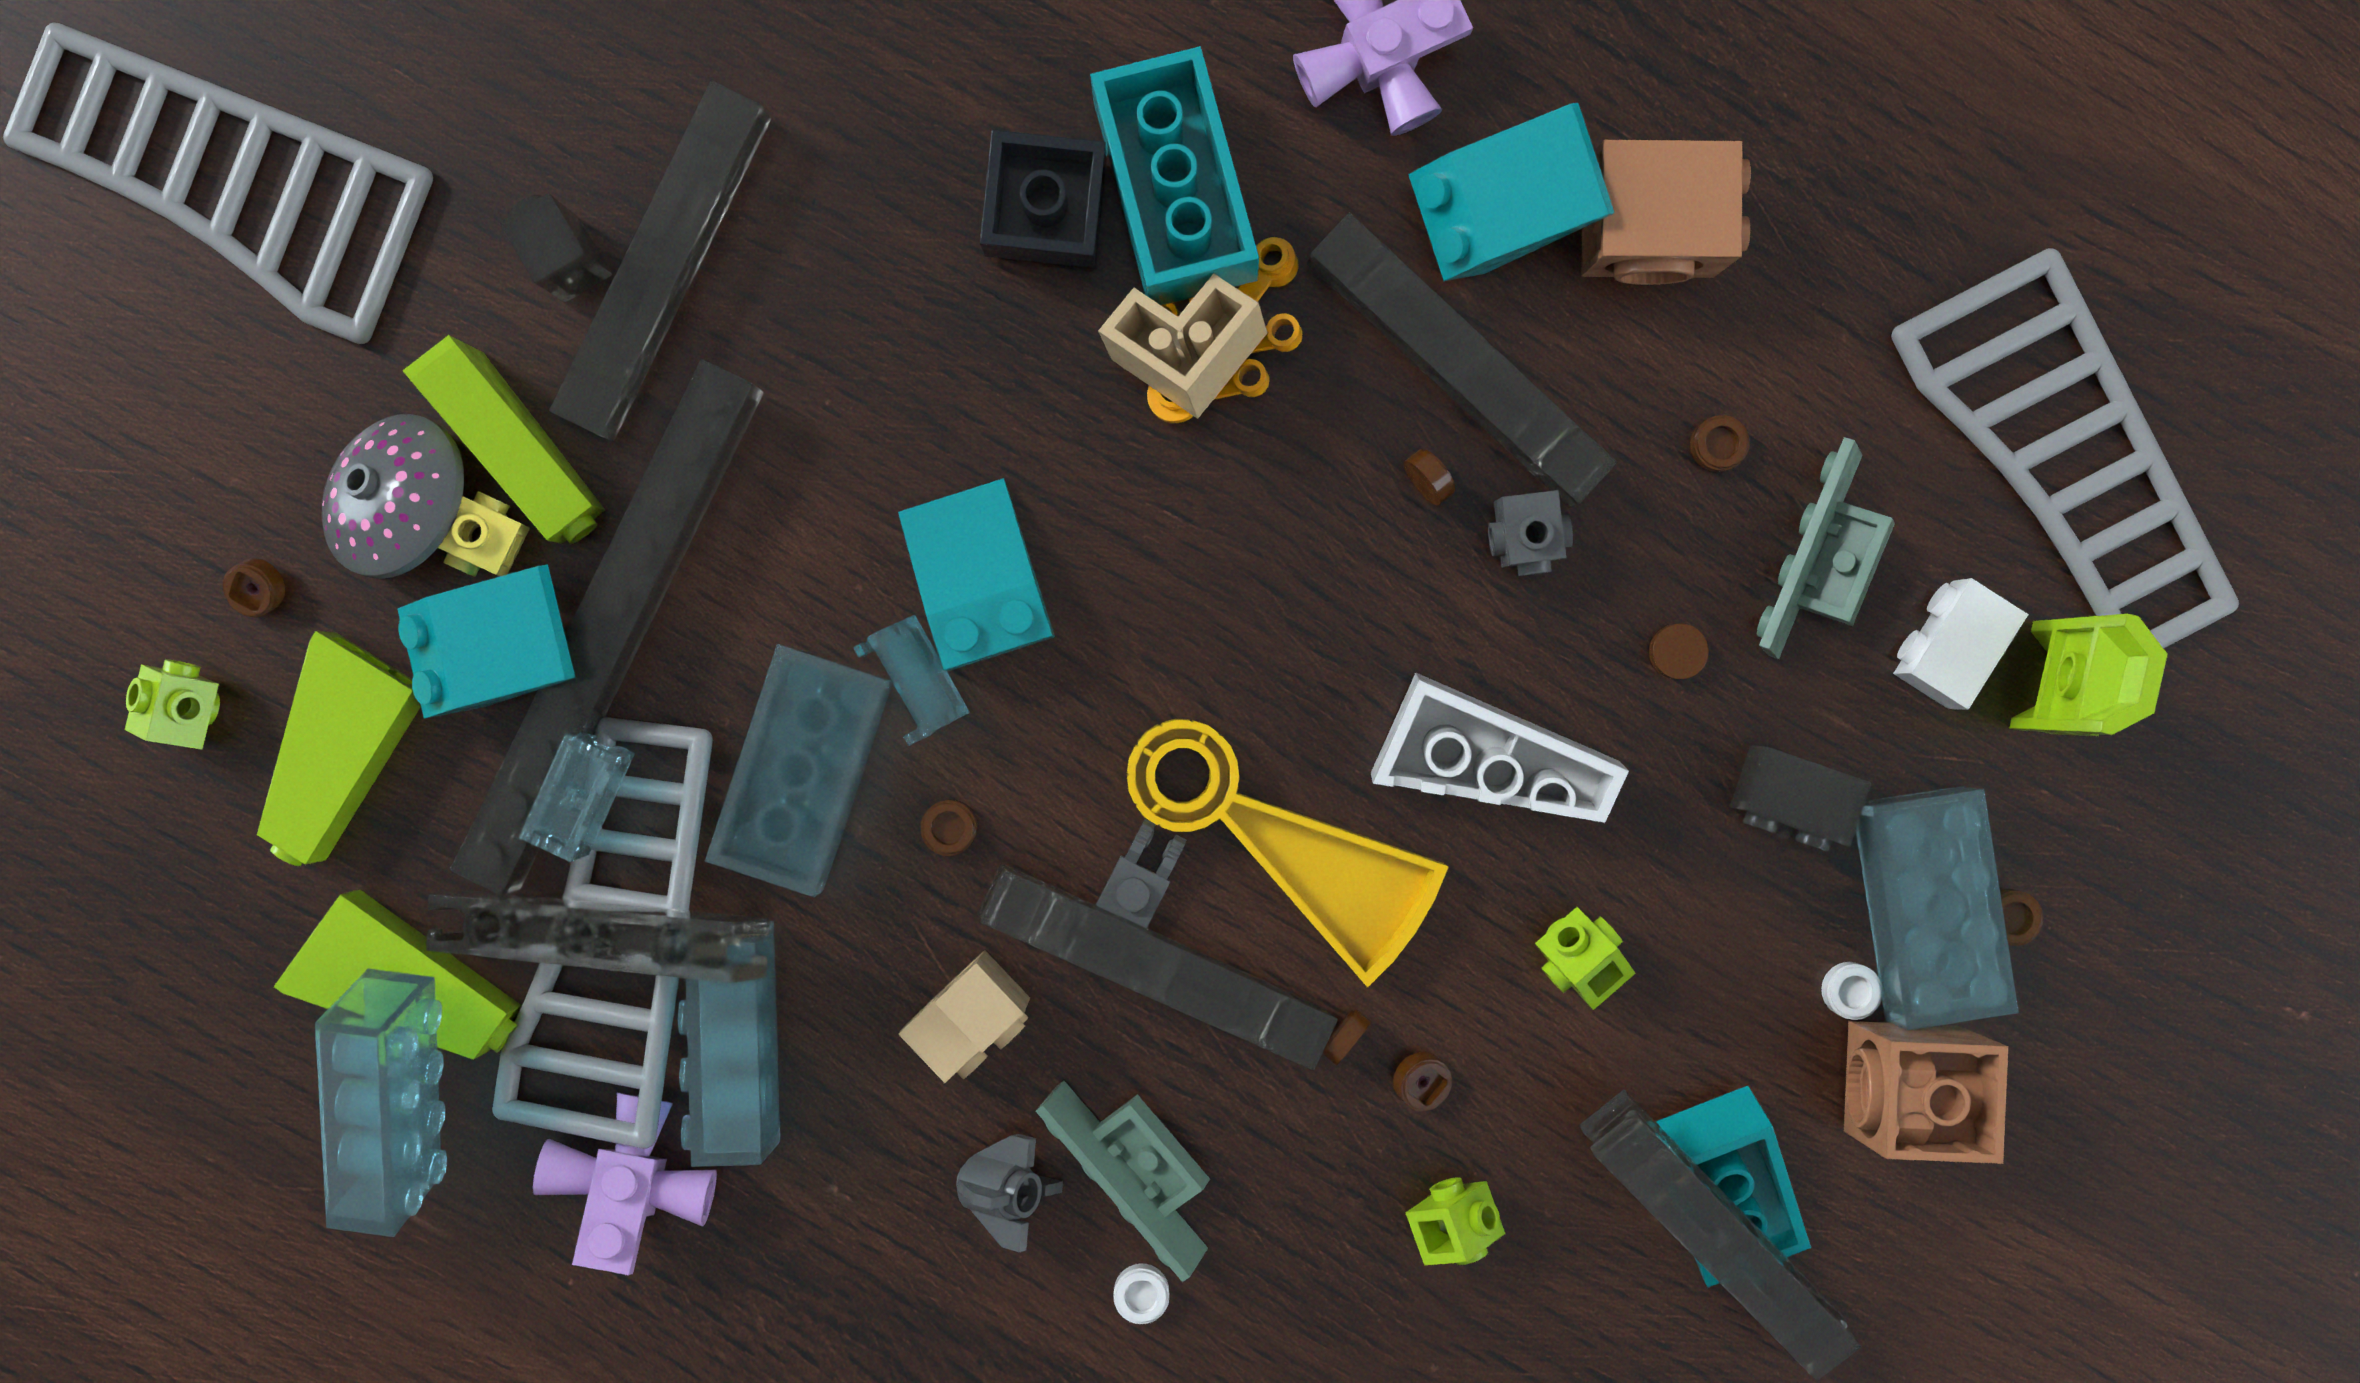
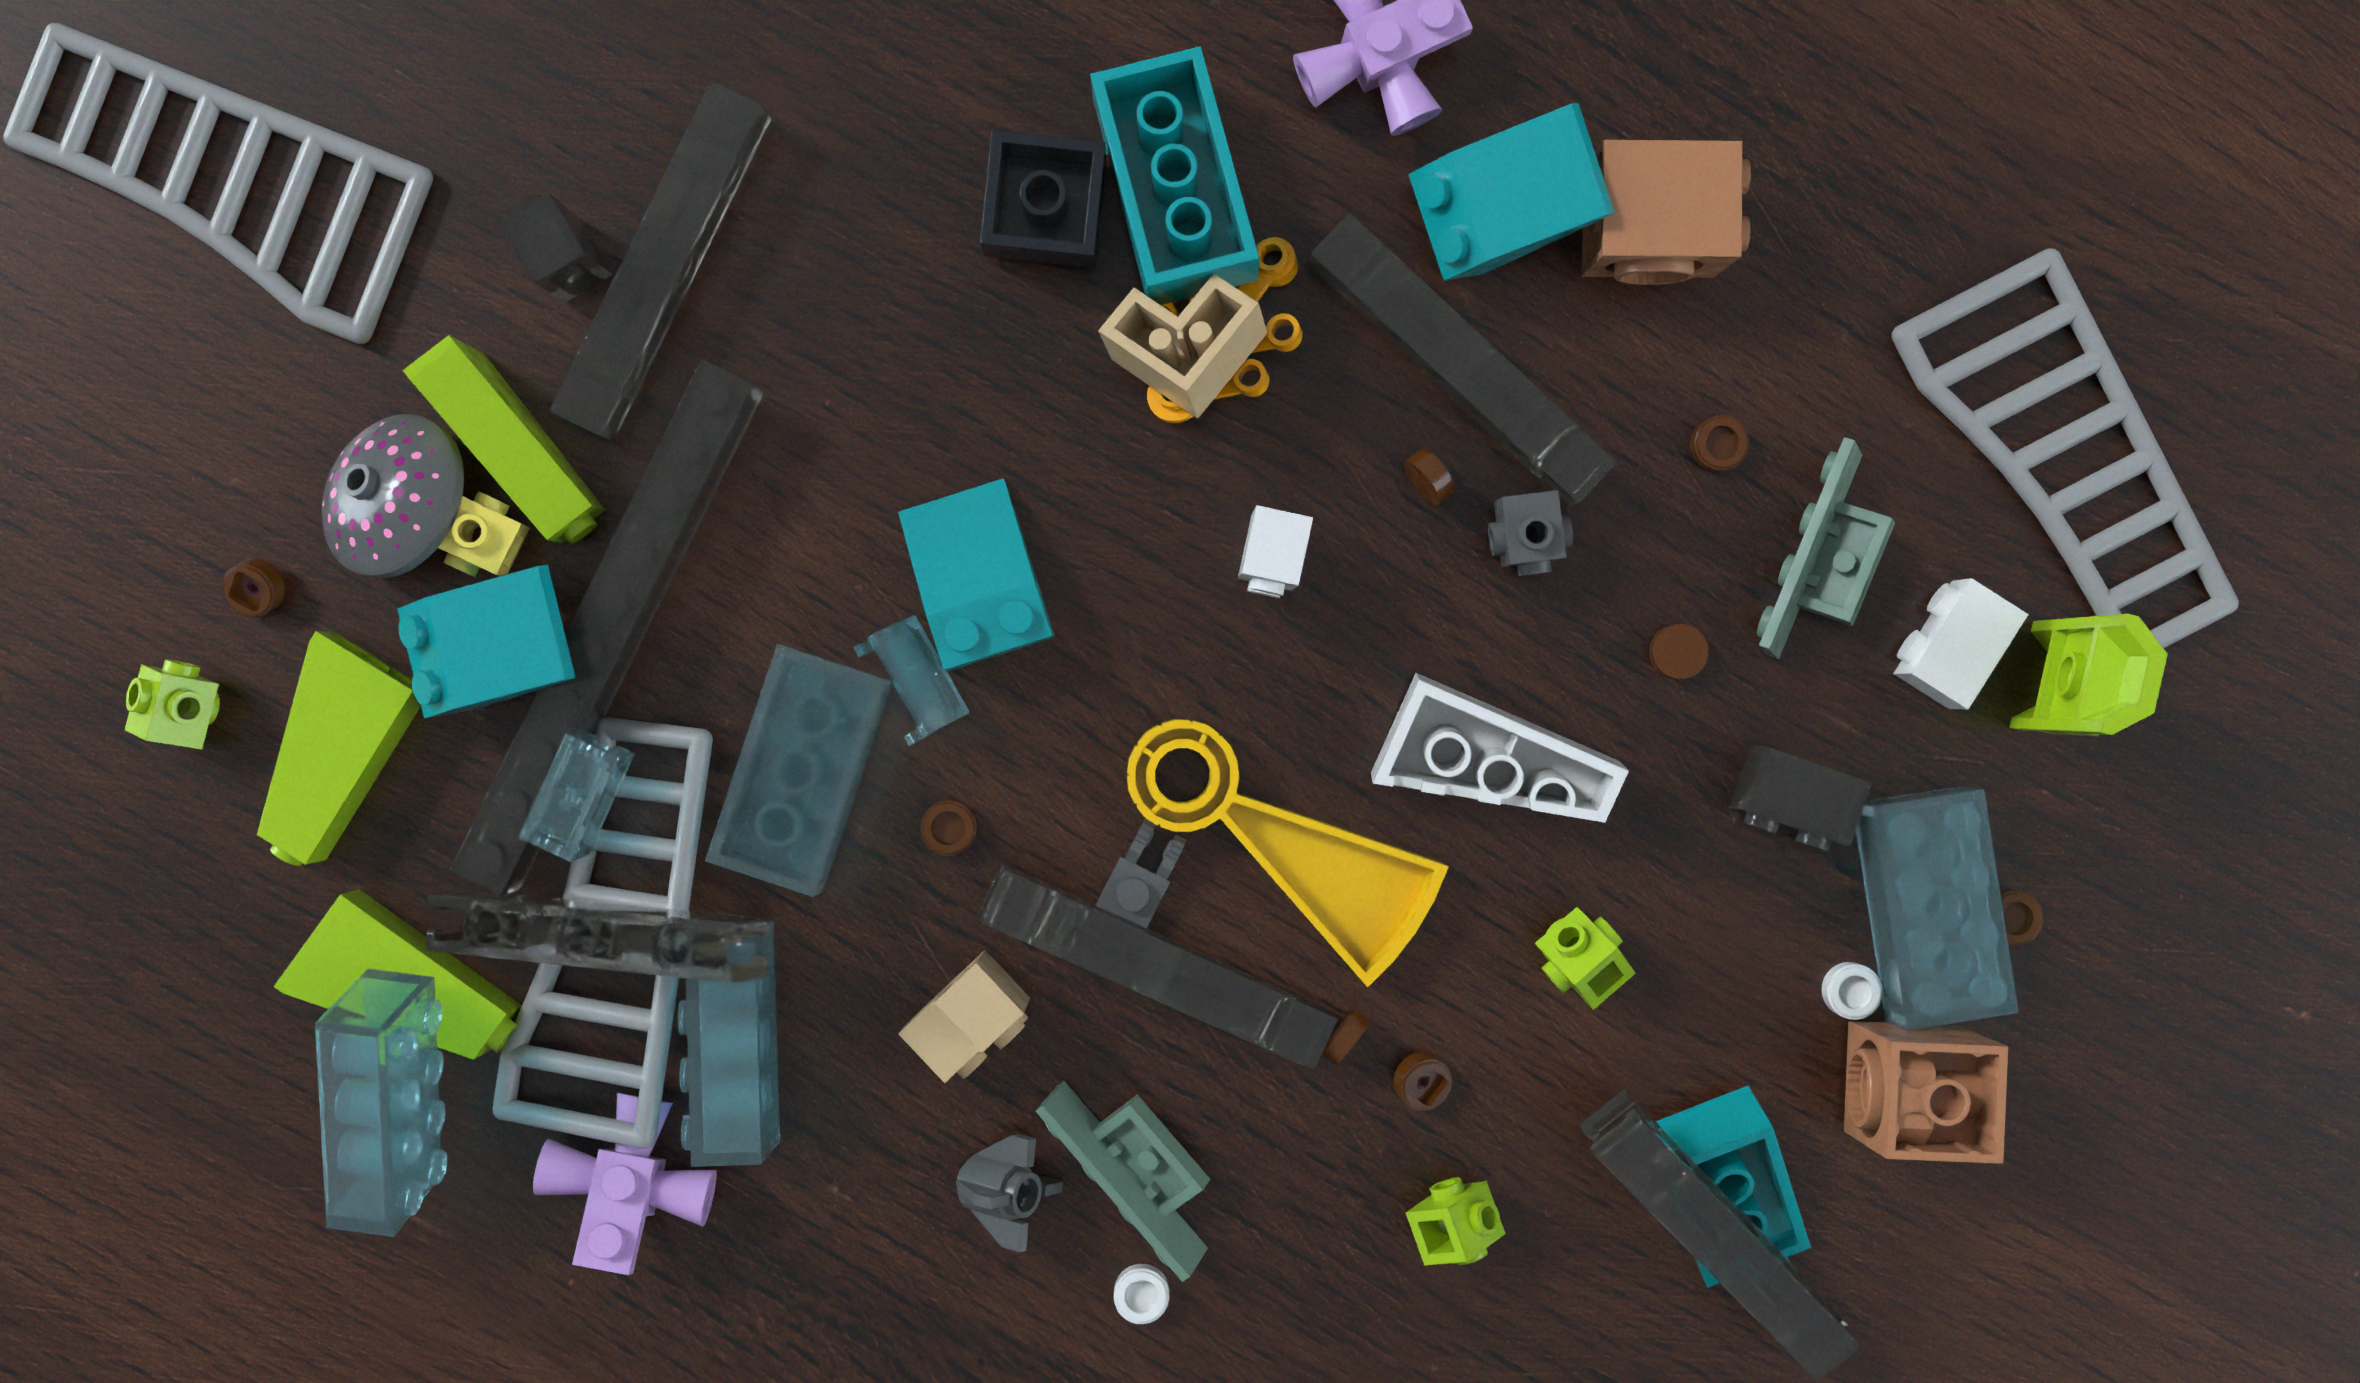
(1274, 551): none -> white brick

